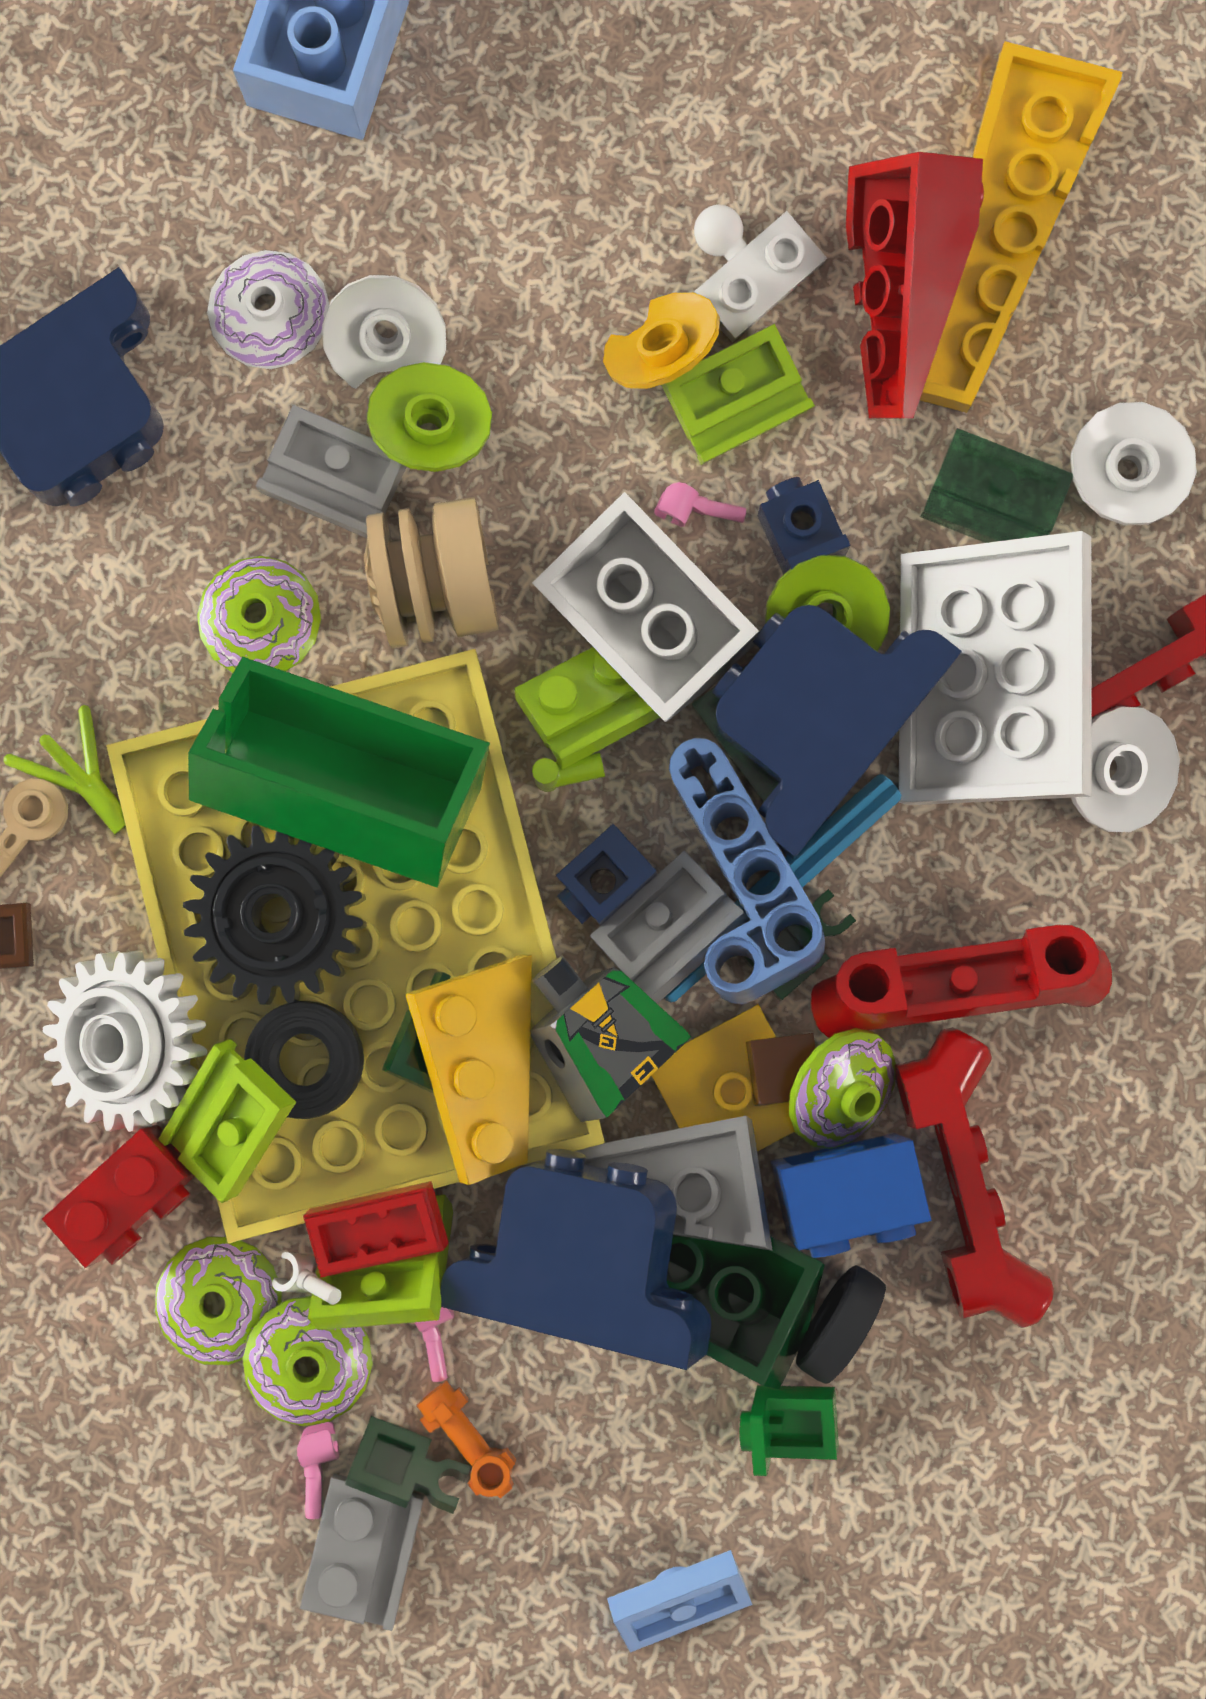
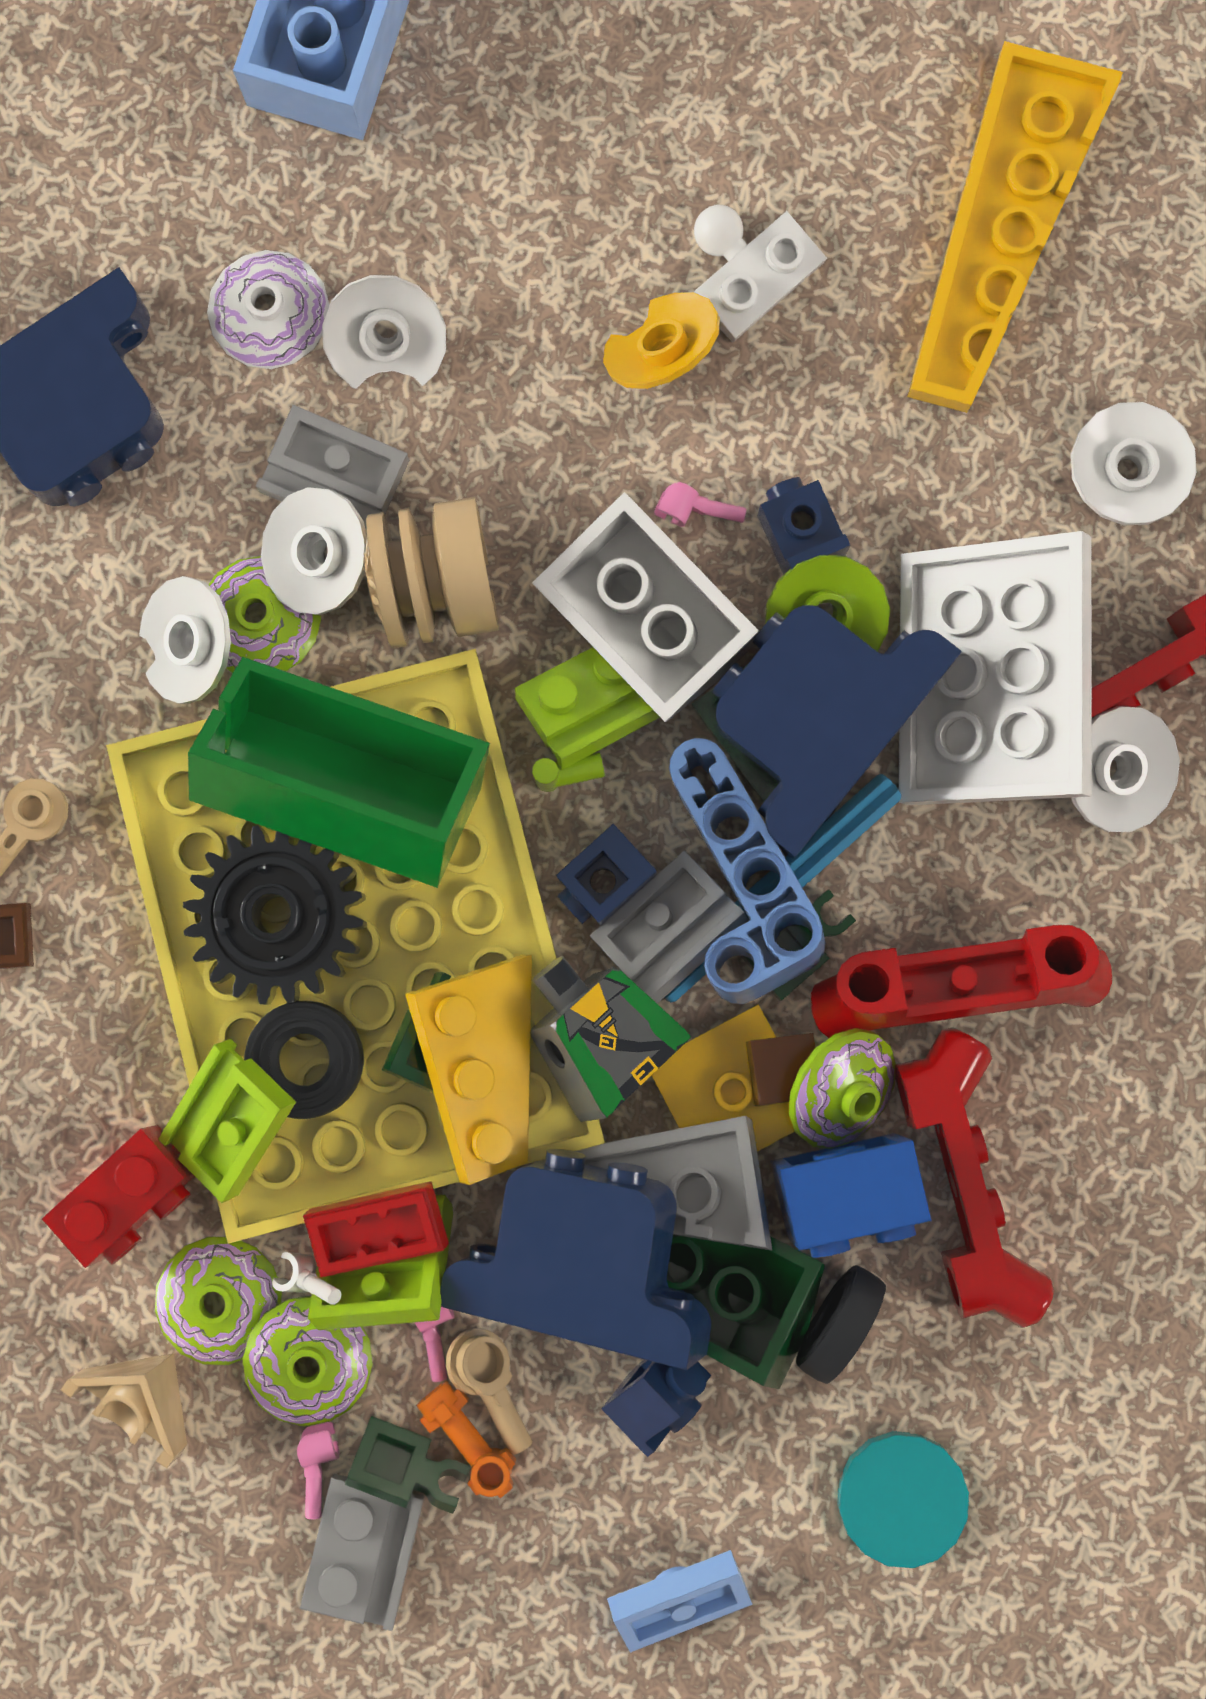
(86, 783): lime plant -> none
(124, 1040): white gear -> none
(139, 1399): none -> tan slope
(188, 637): none -> white dish
(296, 546): none -> white dish
(435, 396): lime dish -> none
(480, 1366): none -> tan plate
(656, 1401): none -> dark blue brick
(738, 394): lime plate -> none
(790, 1424): green bracket -> none
(903, 1499): none -> teal tile
(915, 234): red wedge -> none
(995, 491): clear green plate -> none

